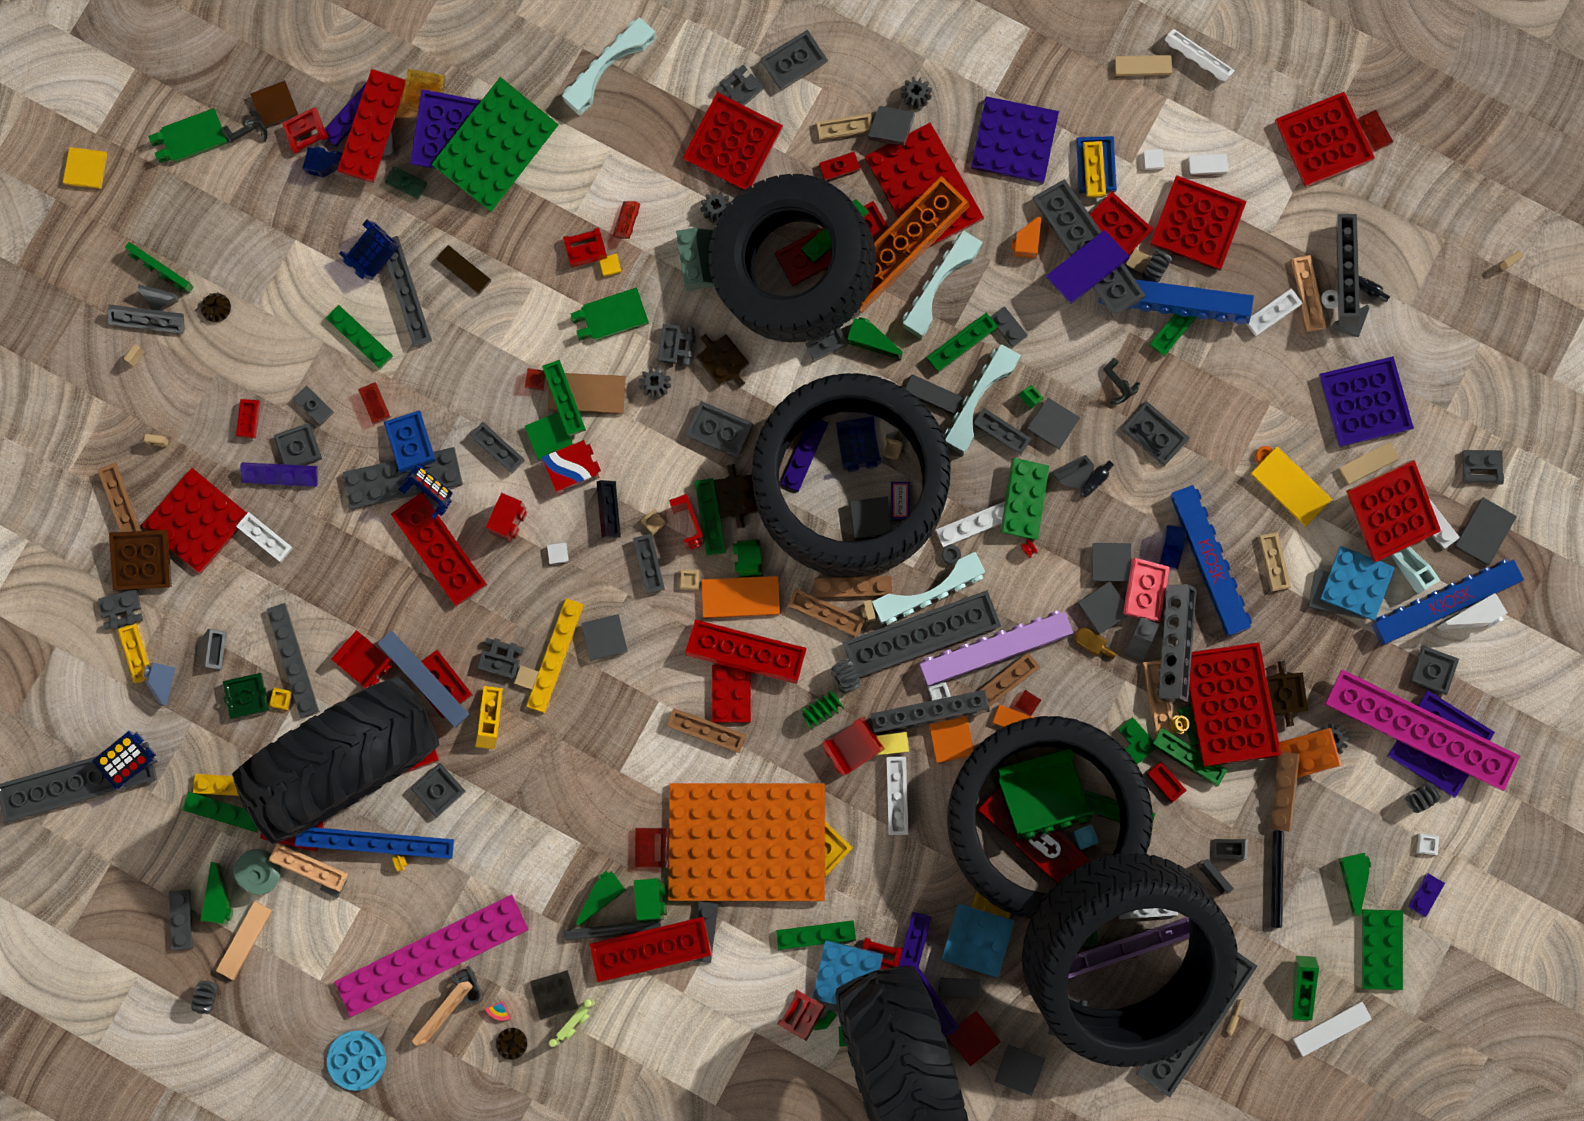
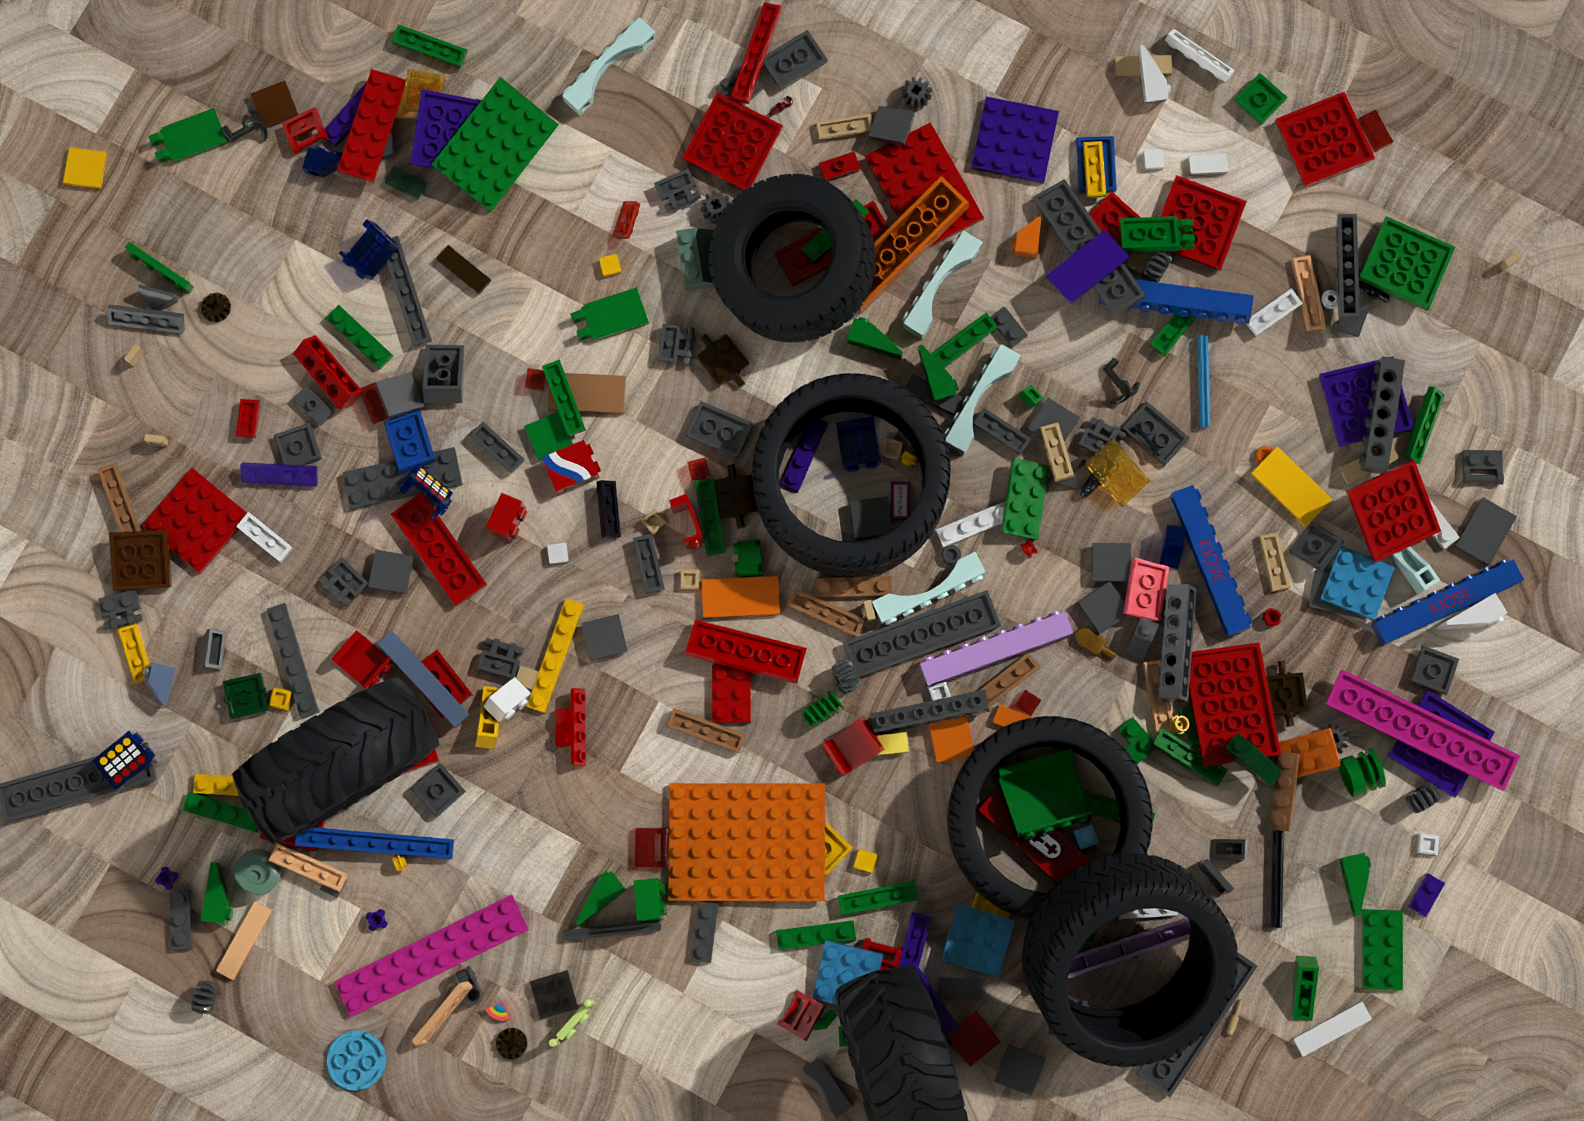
(163, 874): none -> dark purple plate
(327, 372): none -> red brick
(346, 576): none -> dark grey plate
(373, 925): none -> dark purple plate
(391, 571): none -> dark grey tile
(399, 395): none -> dark grey tile
(429, 46): none -> green plate
(443, 374): none -> dark grey slope
(507, 700): none -> white brick
(571, 727): none -> red bracket
(586, 252): red plate -> none
(650, 949): red plate -> none
(655, 375): dark grey gear -> none
(675, 185): none -> dark grey plate
(698, 469): none -> clear red plate
(756, 53): none -> red tile
(780, 106): none -> dark red hand
(826, 345): dark grey plate -> none
(827, 1088): none -> dark grey tile
(865, 860): none -> yellow tile
(877, 897): none -> green plate
(897, 796): white plate -> none
(908, 459): none -> yellow plate
(937, 377): none -> green slope
(1056, 452): none -> tan tile
(1094, 441): none -> dark grey plate
(1117, 472): none -> clear yellow plate
(1153, 81): none -> white slope
(1156, 234): none -> green tile
(1166, 782): red tile -> none
(1203, 381): none -> dark azure axle
(1252, 760): none -> dark green slope
(1260, 99): none -> green plate
(1272, 612): none -> red plate
(1316, 546): none -> dark grey plate
(1364, 772): none -> green wheel
(1394, 369): none -> dark grey brick
(1406, 263): none -> green plate
(1424, 424): none -> green plate

